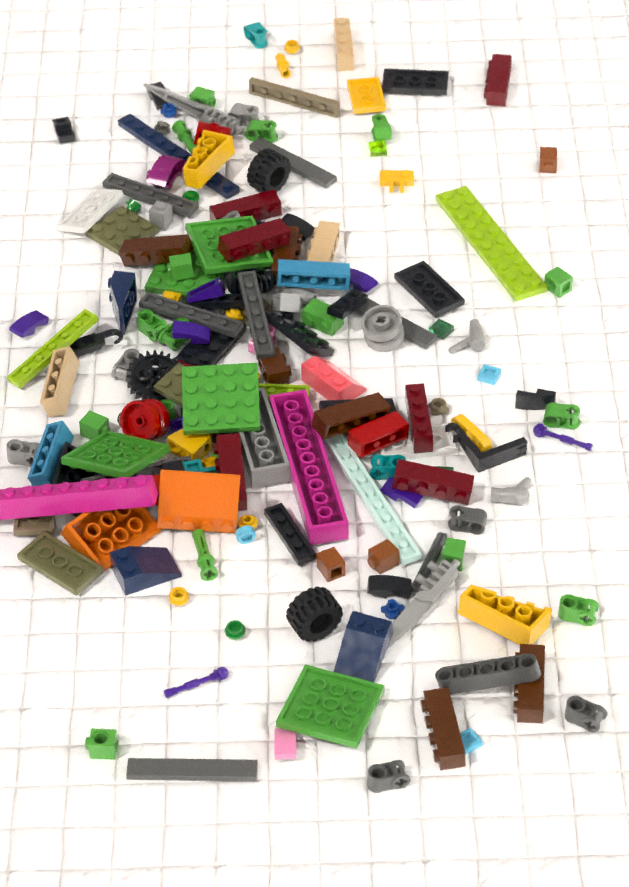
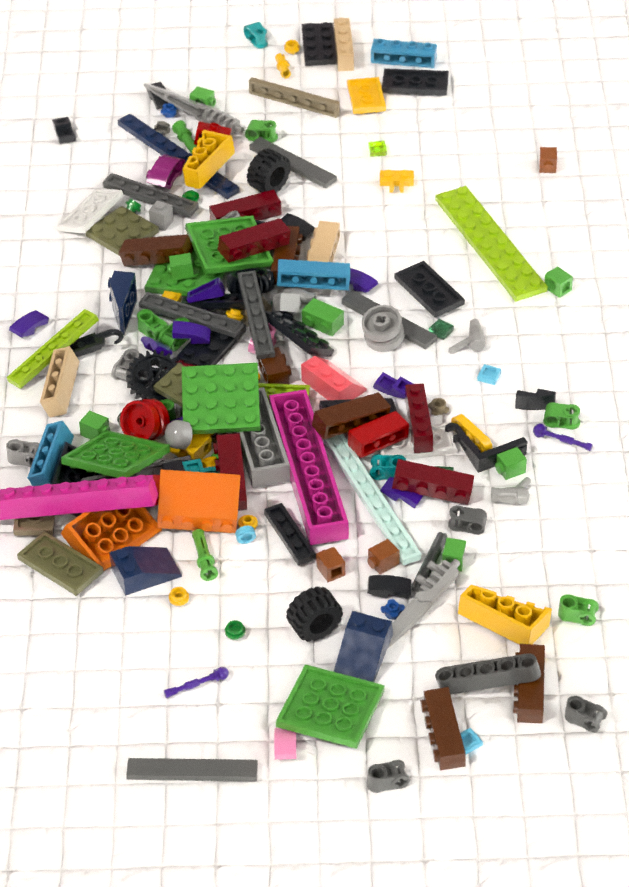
(102, 743): bright green brick -> none
(152, 345): none -> dark purple slope
(178, 434): none -> light grey hair
(244, 113): light grey piece -> none
(319, 44): none -> black plate
(347, 304): black plate -> none
(381, 129): bright green piece -> none
(391, 386): none -> dark purple slope
(403, 53): none -> dark azure brick
(498, 80): dark red brick -> none
(511, 463): none -> bright green brick

